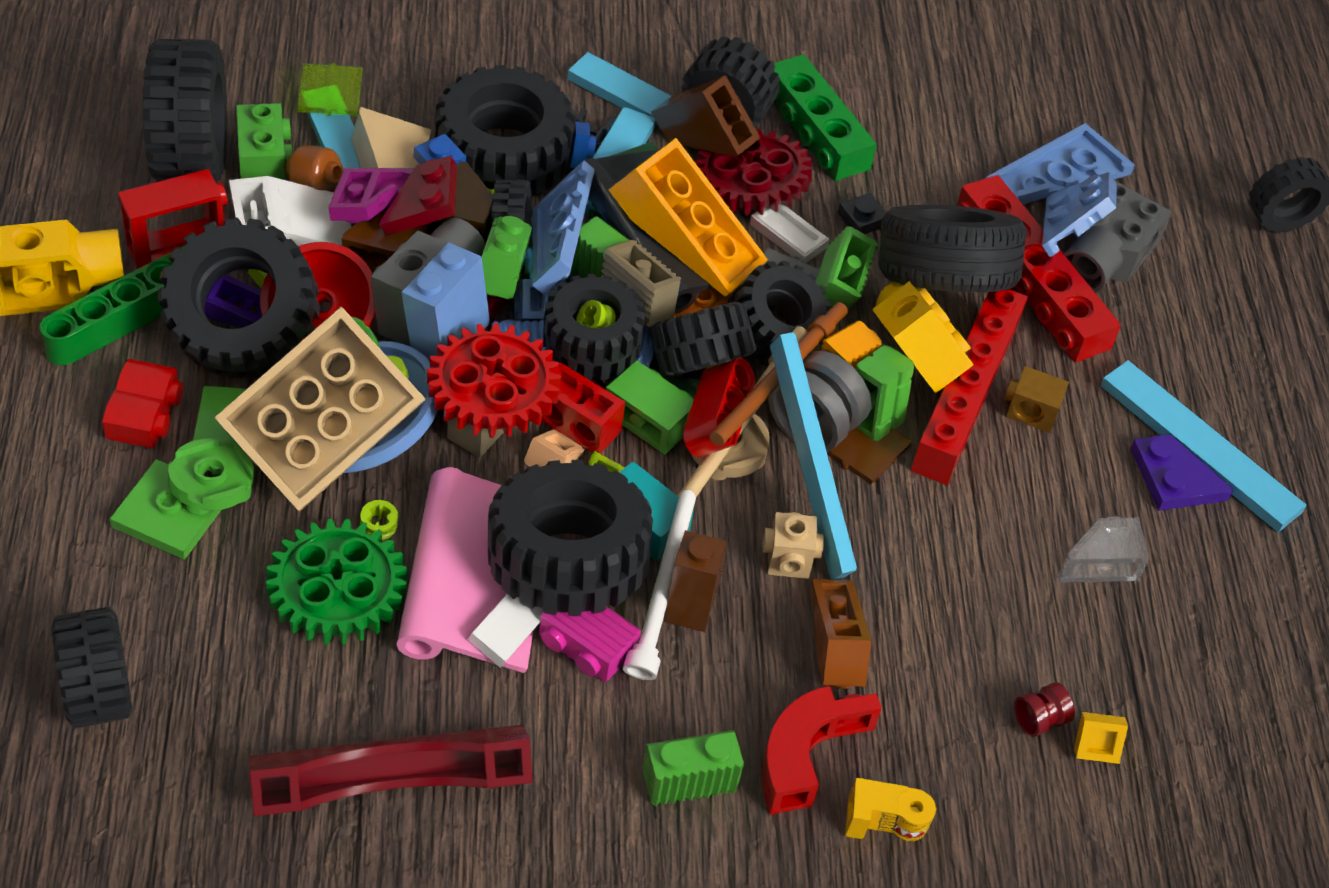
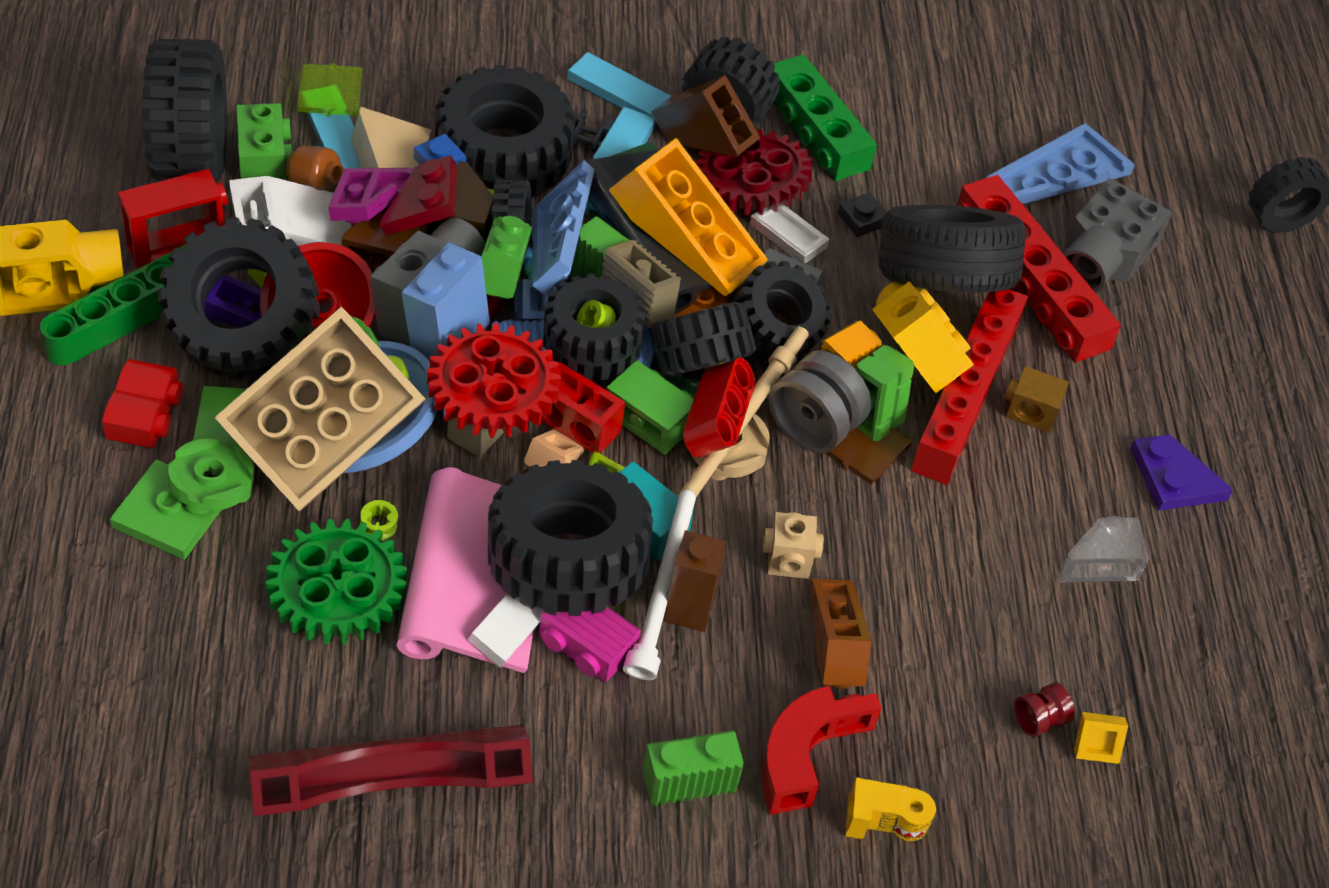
(91, 667): black tyre -> none
(583, 144): blue plate -> none
(813, 456): medium azure tile -> none
(818, 330): dark orange bar -> none
(846, 267): bright green brick -> none
(1077, 209): medium blue wing -> none
(1169, 416): medium azure tile -> none

